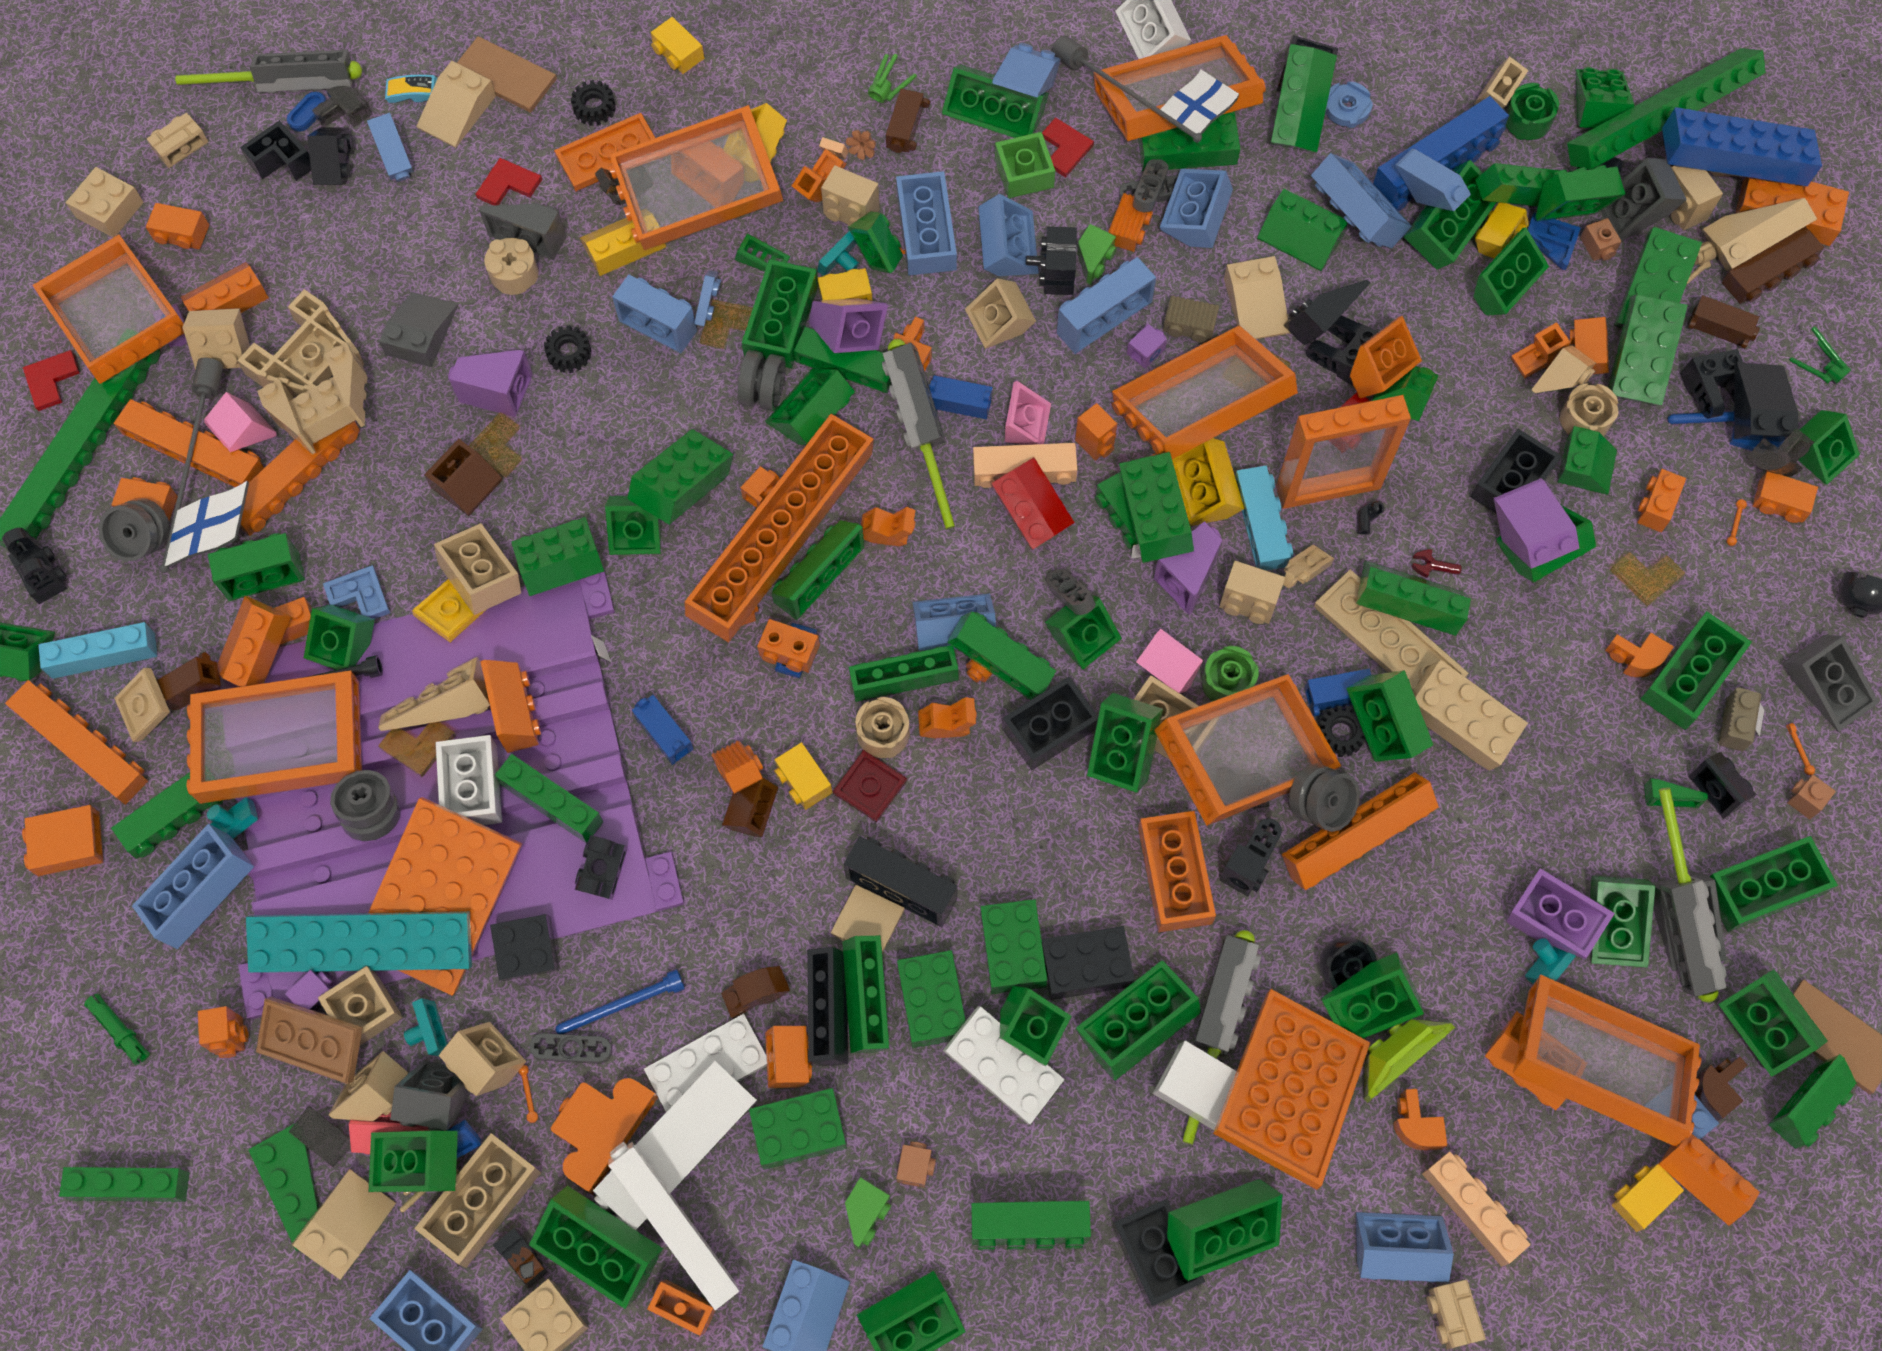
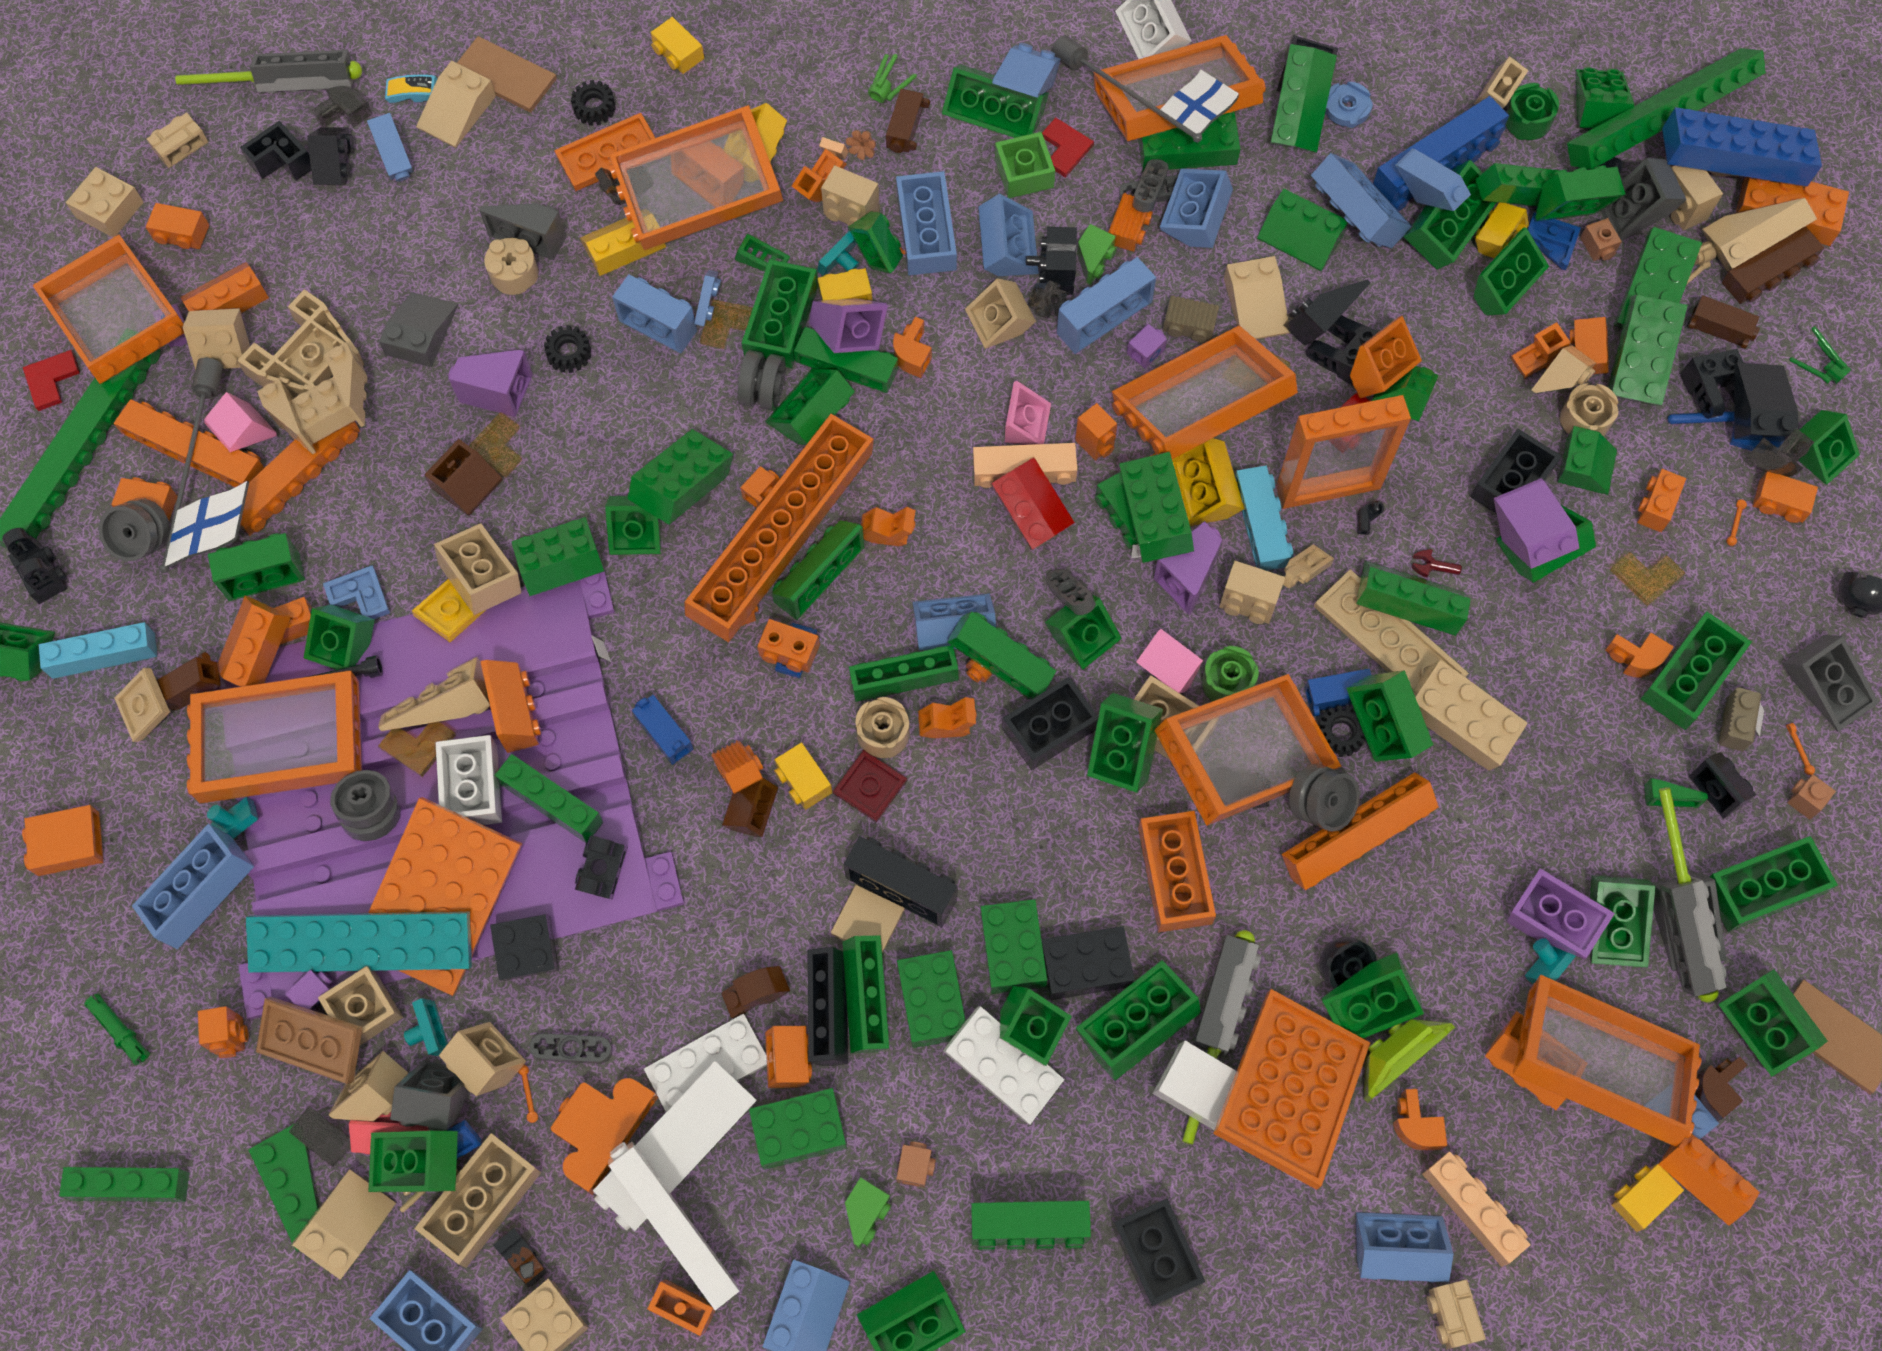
(77, 742): orange brick -> none
(159, 819): green brick -> none
(302, 116): blue tile -> none
(505, 177): red tile -> none
(595, 1246): green brick -> none
(670, 983): blue piece -> none
(917, 412): piece -> none
(961, 397): blue brick -> none
(1047, 299): none -> clear smoke brick
(1225, 1228): green slope -> none
(1247, 864): black brick -> none
(1815, 1102): green slope -> none

